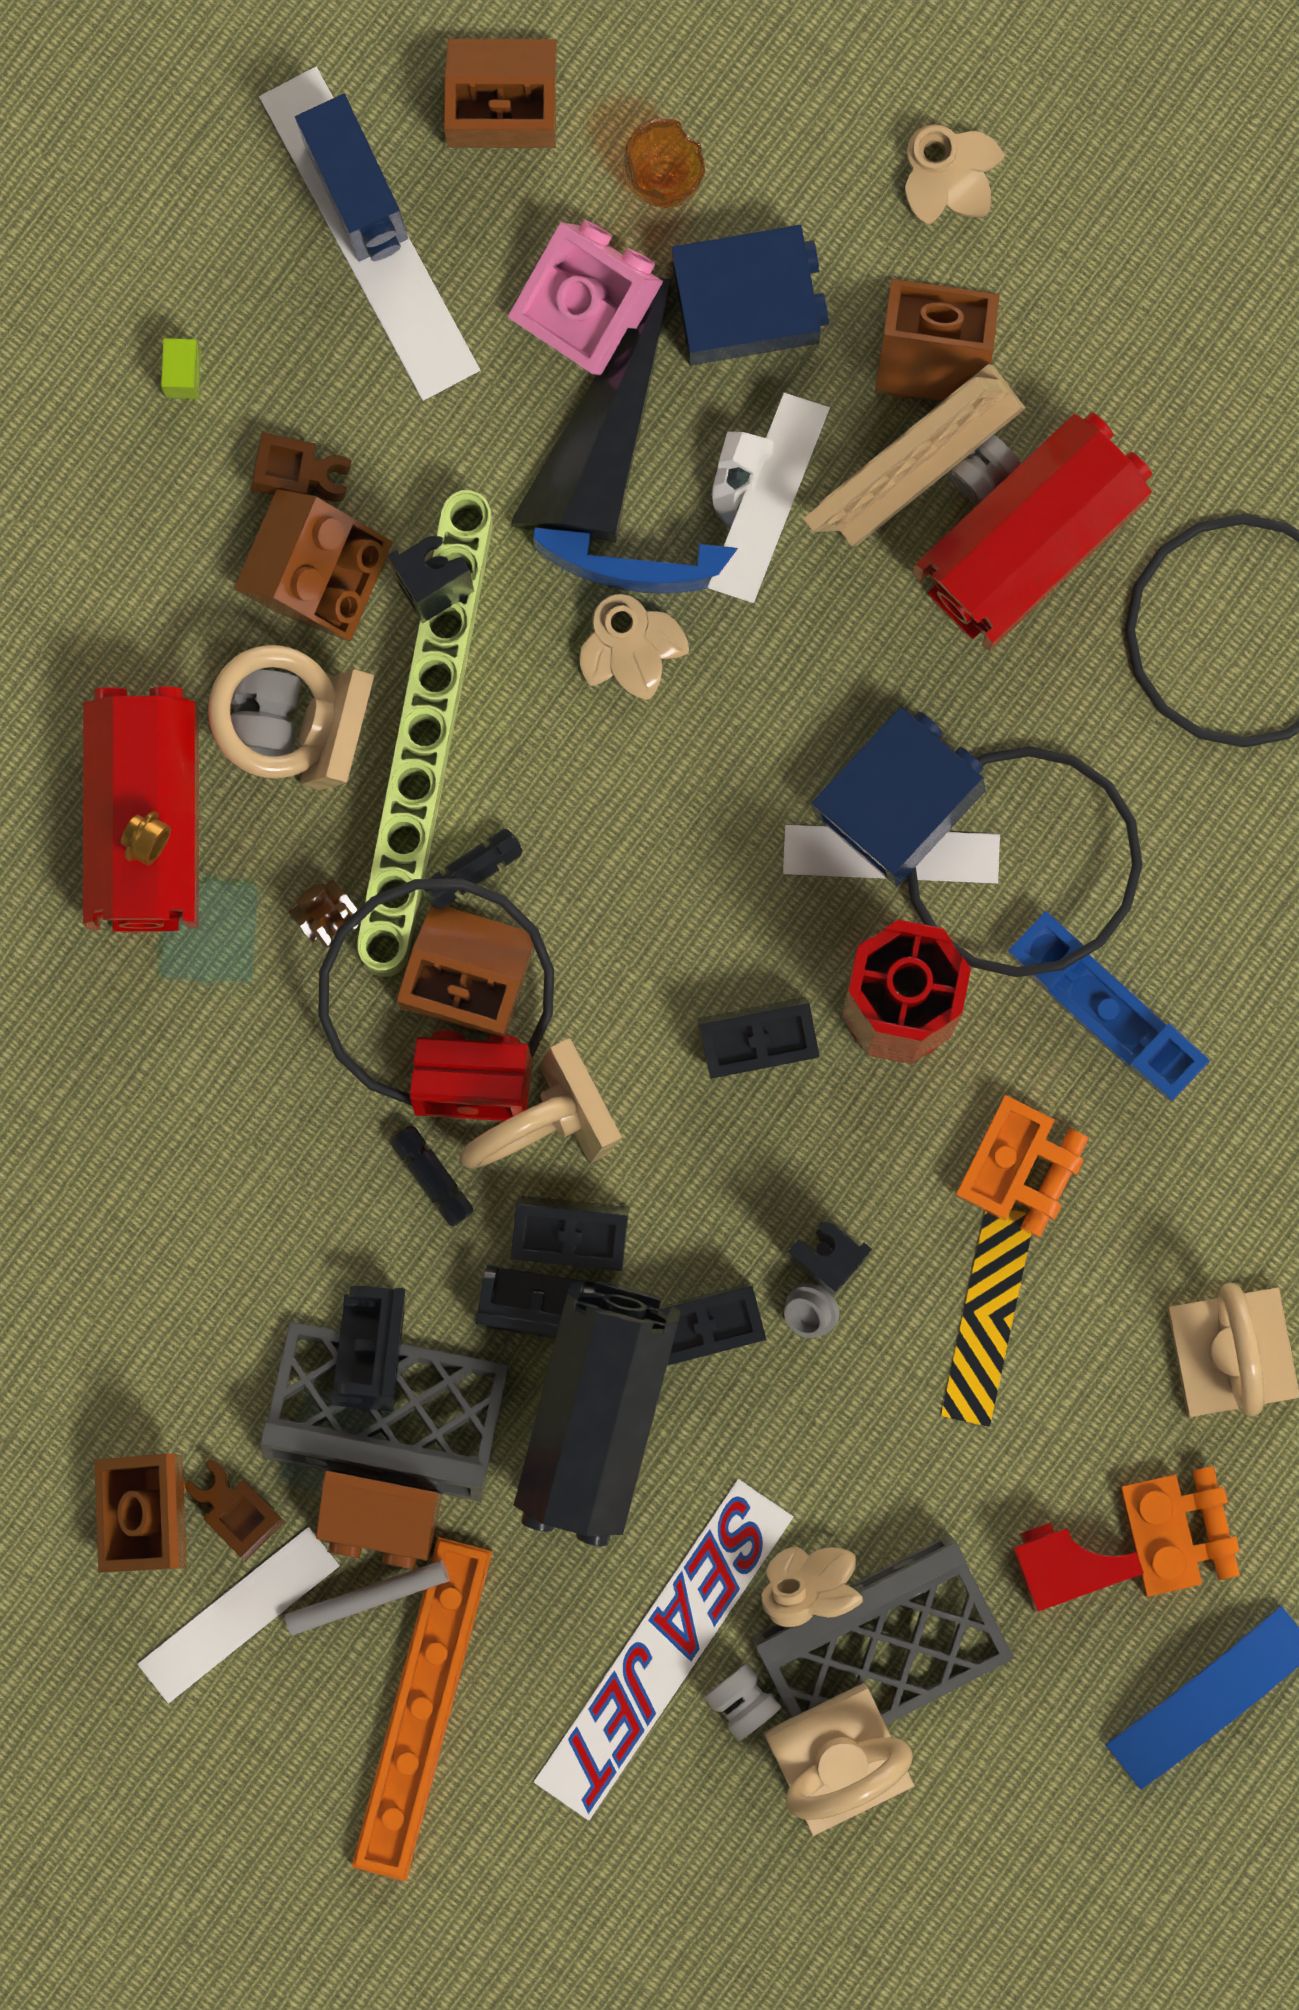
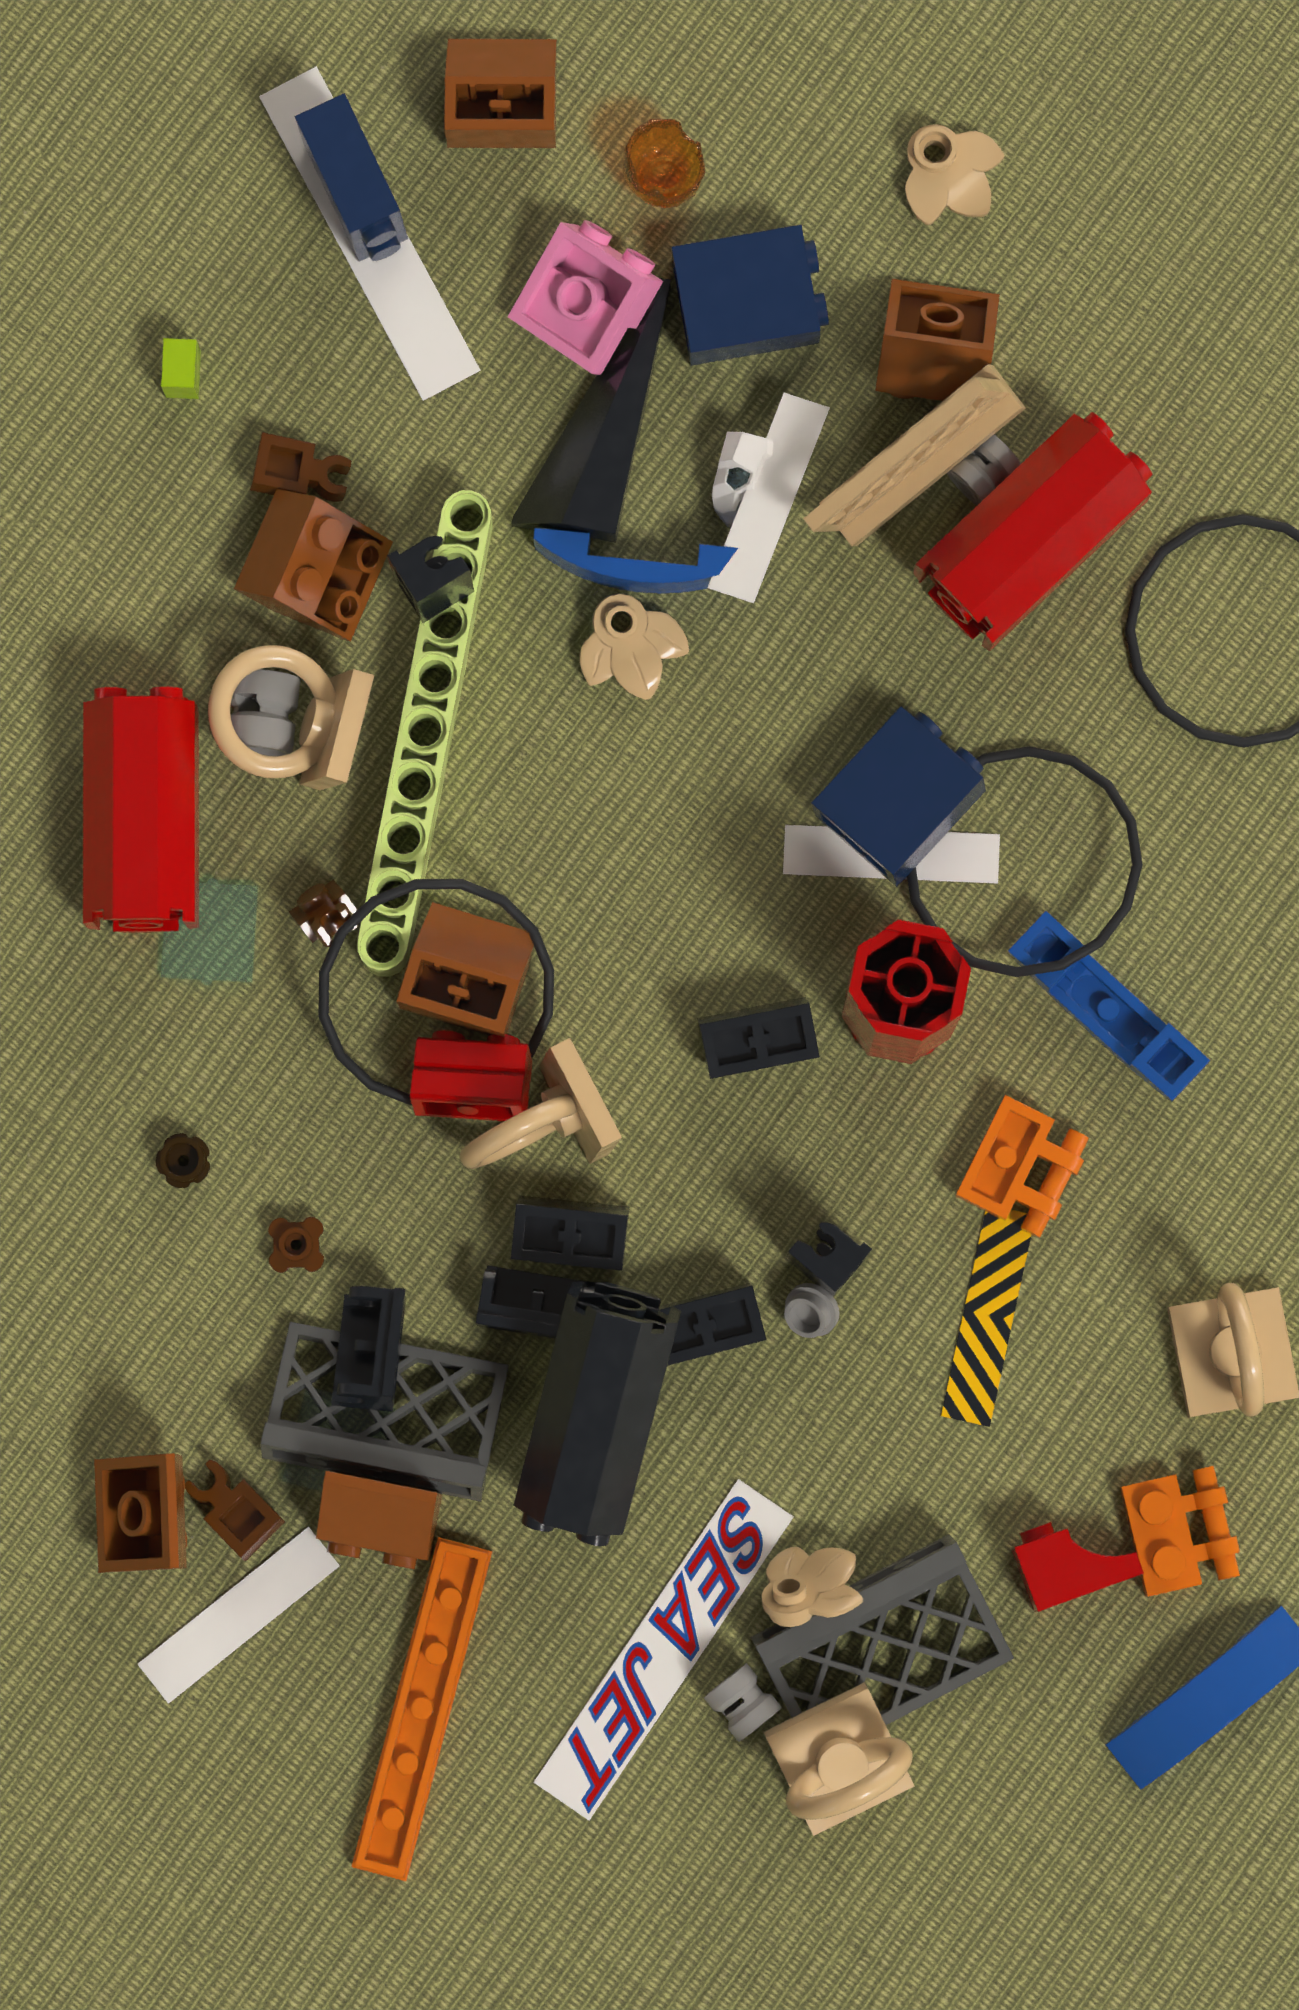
(145, 838): pearl gold plate -> none
(168, 1160): none -> dark brown plate
(283, 1235): none -> reddish brown plate
(367, 1597): light grey bar -> none
(432, 1175): black axle -> none
(476, 866): black axle -> none

